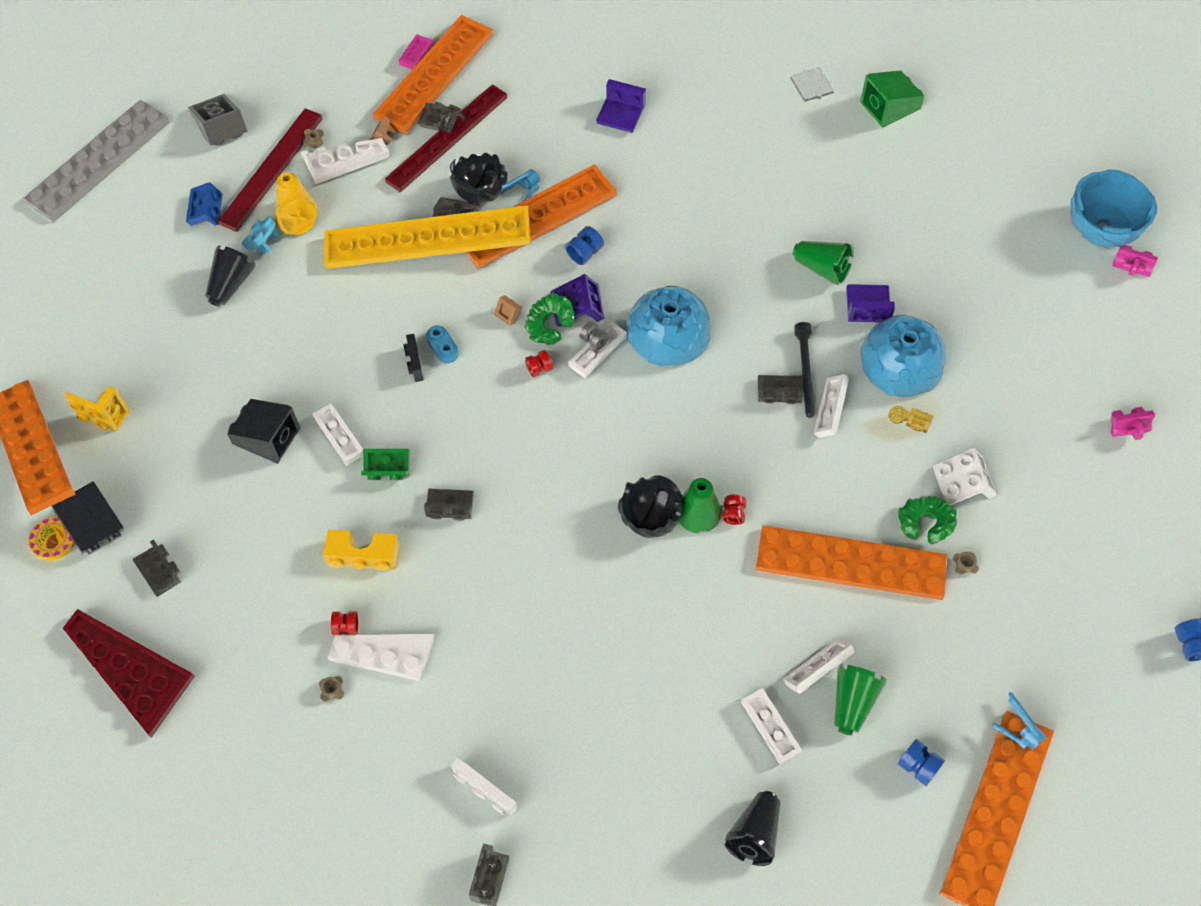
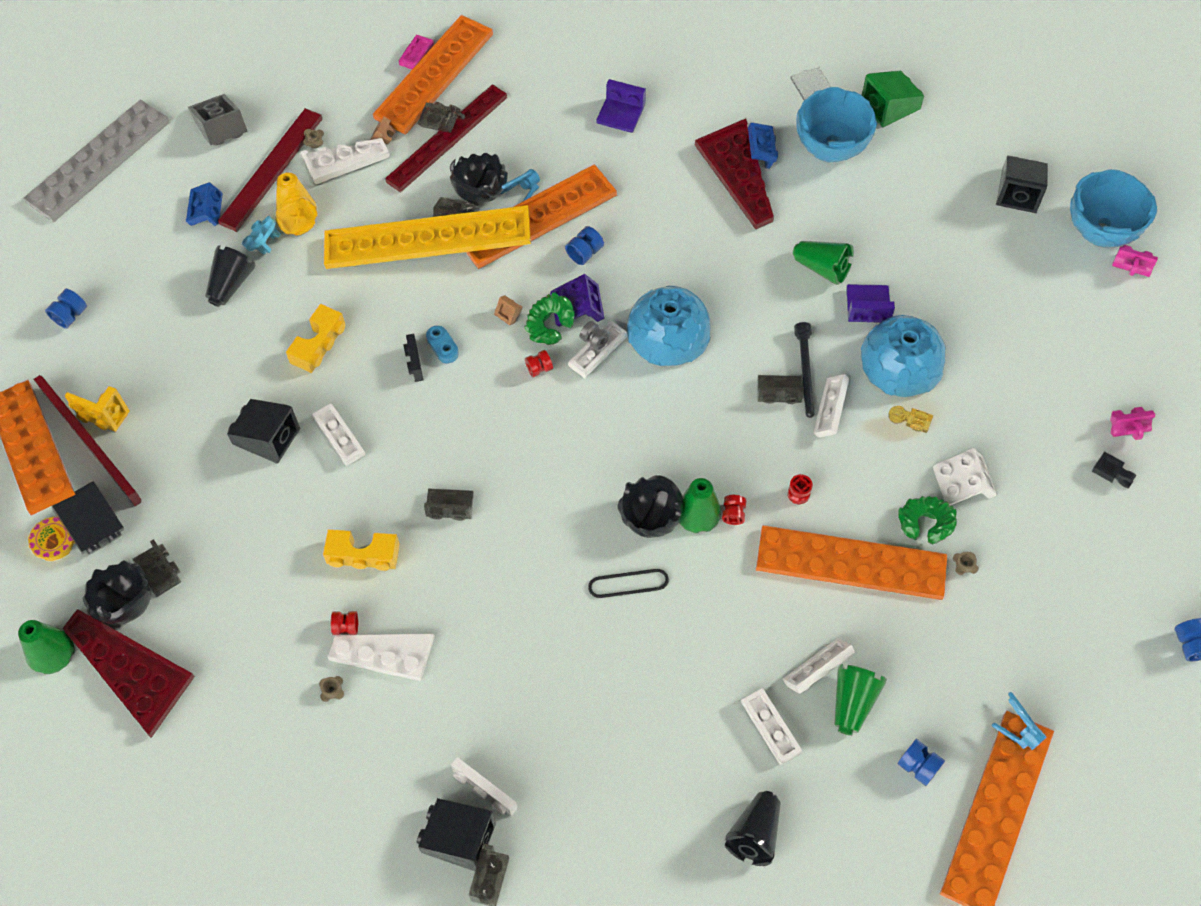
(45, 646): none -> green cone
(66, 308): none -> blue wheel
(86, 438): none -> dark red tile
(117, 593): none -> black piece
(309, 352): none -> yellow arch
(386, 463): green bracket -> none
(456, 833): none -> black slope
(628, 574): none -> black piece
(730, 159): none -> dark red wing
(762, 143): none -> blue bracket
(796, 492): none -> red wheel
(836, 117): none -> dark azure piece
(1022, 184): none -> black slope
(1111, 468): none -> black plate

